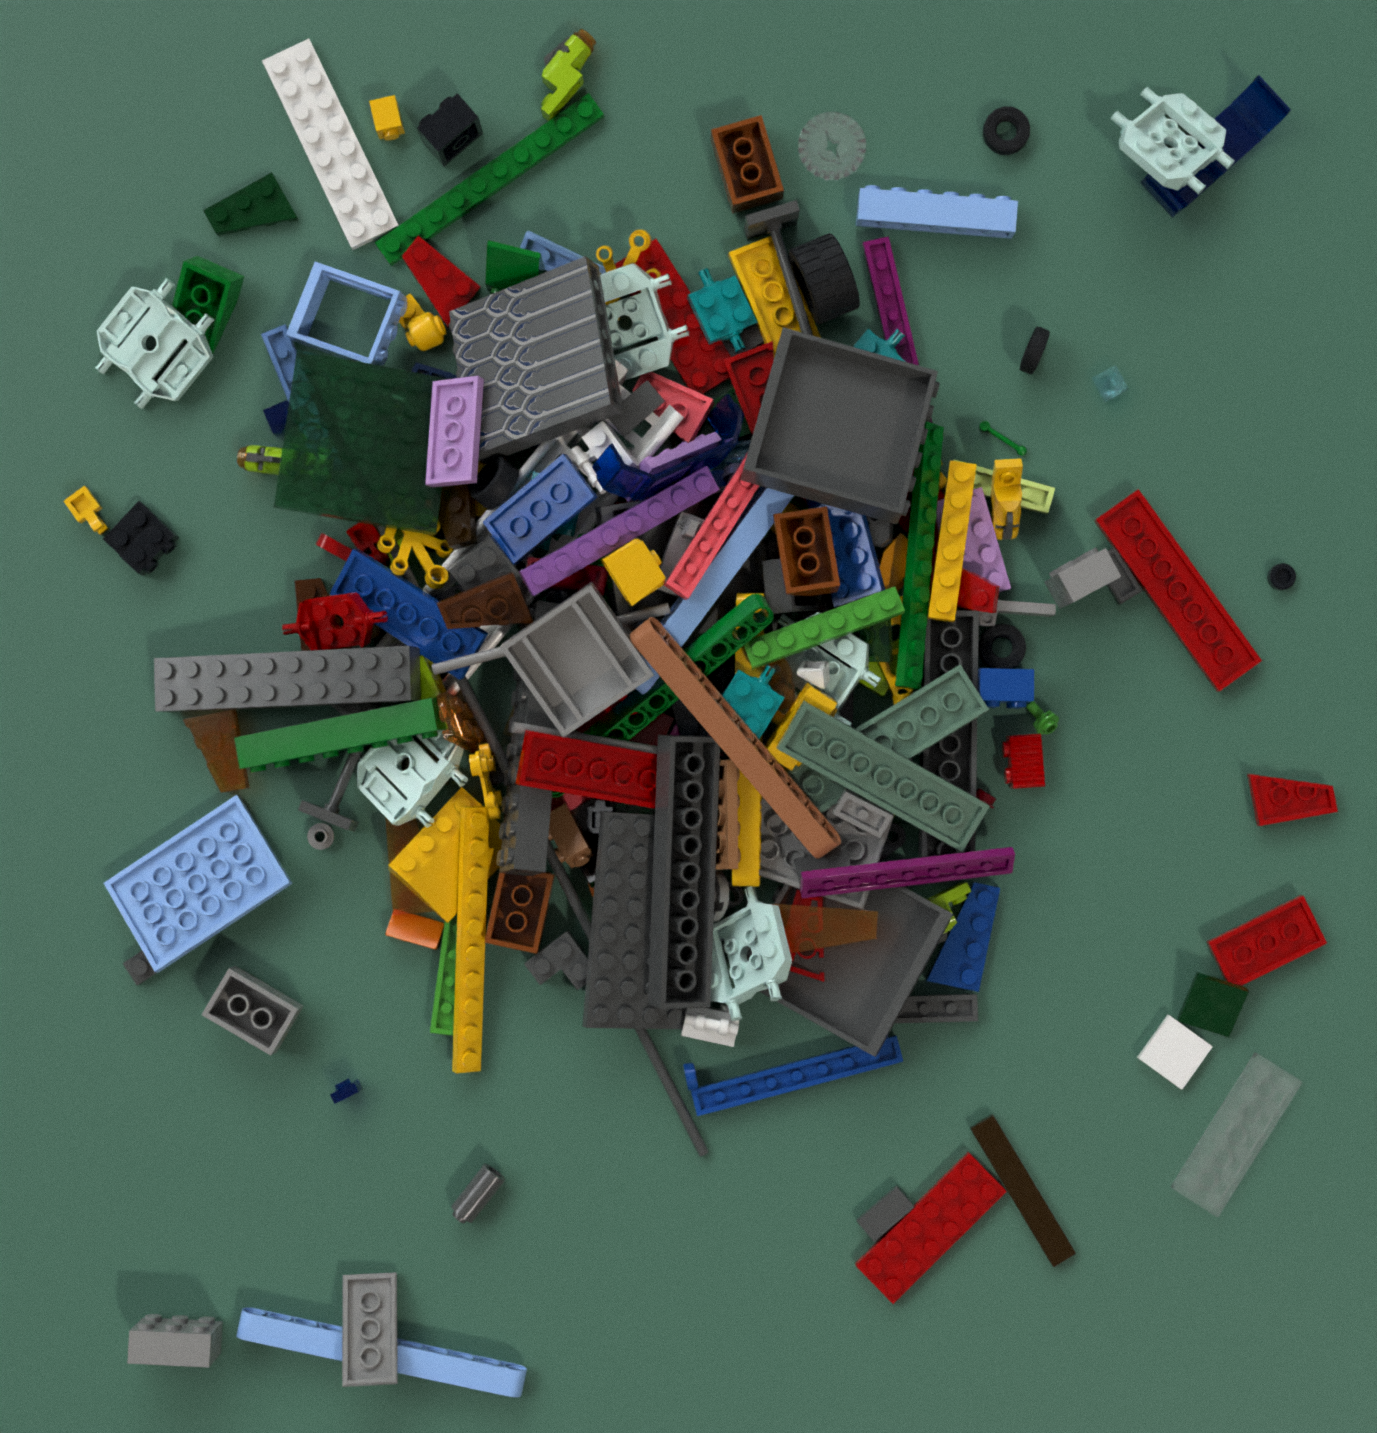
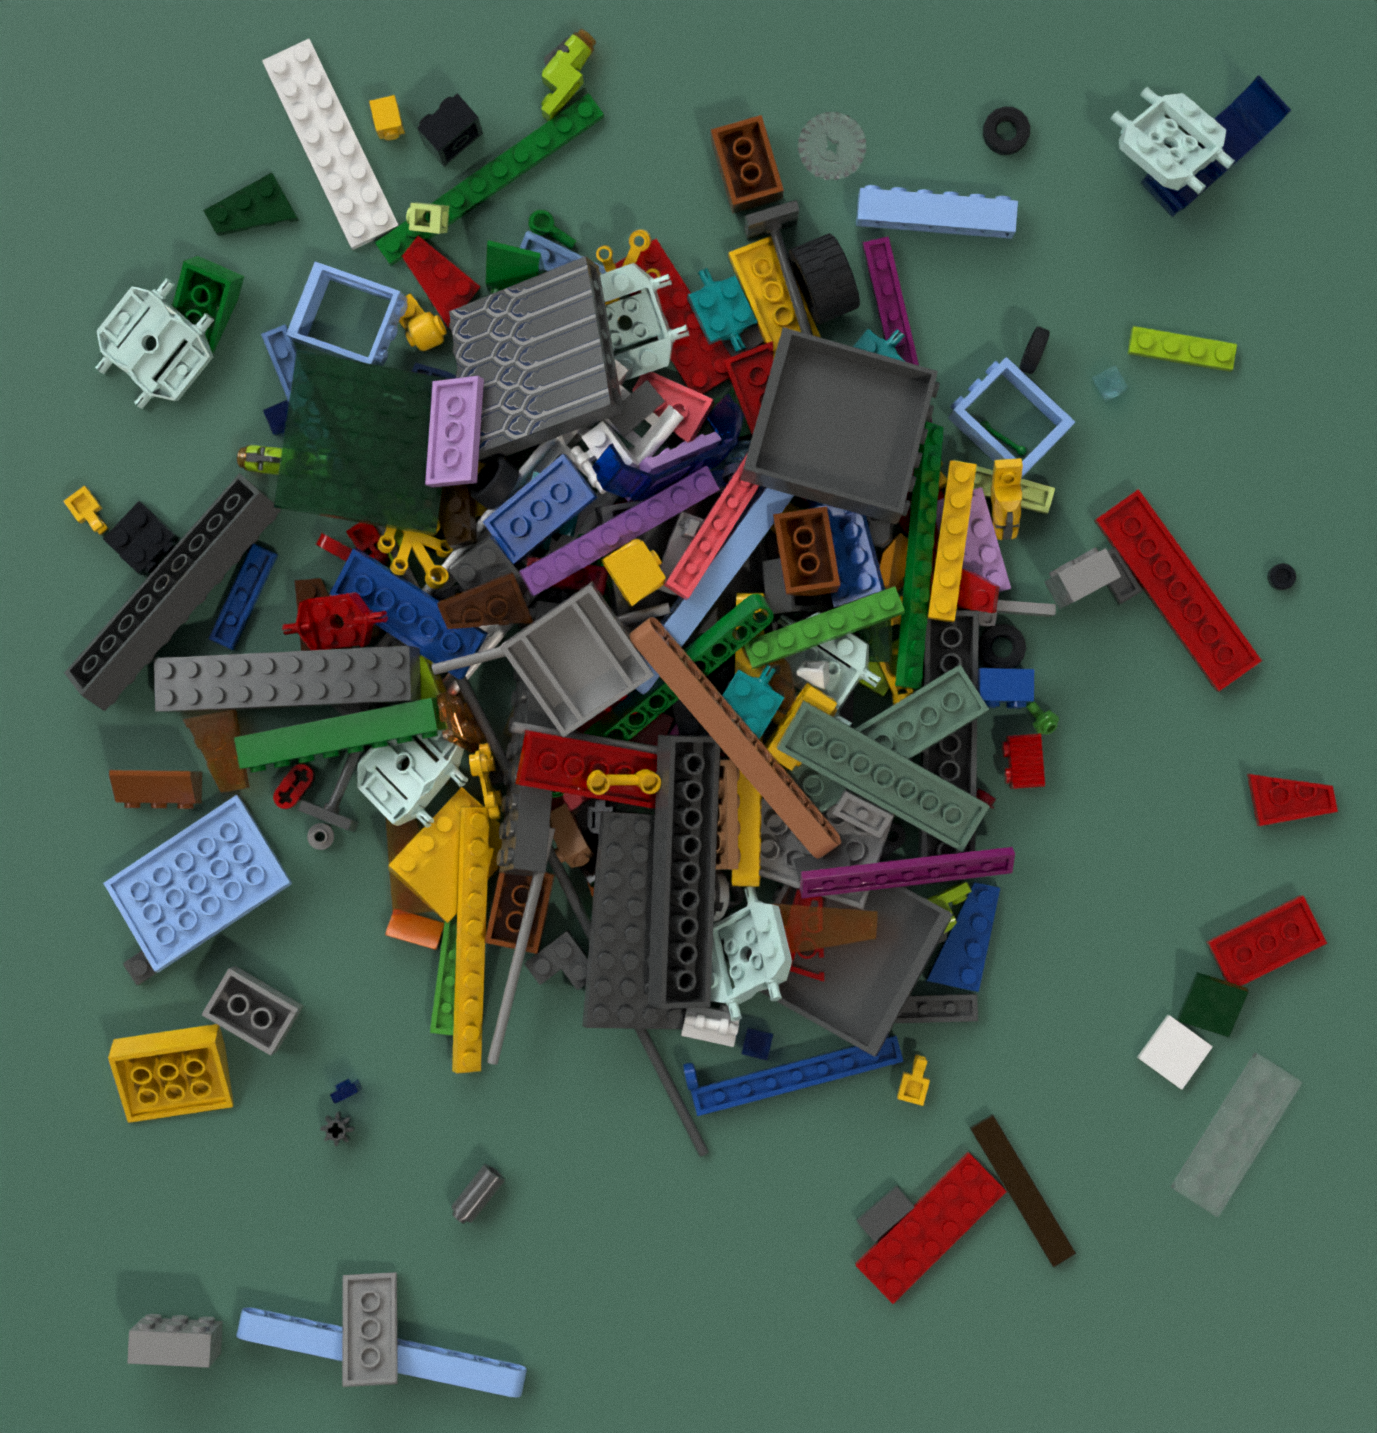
(157, 788): none -> dark orange slope
(171, 592): none -> dark grey brick
(171, 1073): none -> yellow slope
(243, 597): none -> blue tile
(298, 791): none -> red beam
(332, 1133): none -> dark grey gear
(438, 217): none -> yellowish green brick
(517, 961): none -> light grey piece
(542, 224): none -> green plate
(645, 779): none -> yellow bar
(757, 1043): none -> clear blue plate
(913, 1085): none -> yellow plate
(1032, 392): none -> light blue window
(1182, 349): none -> lime plate

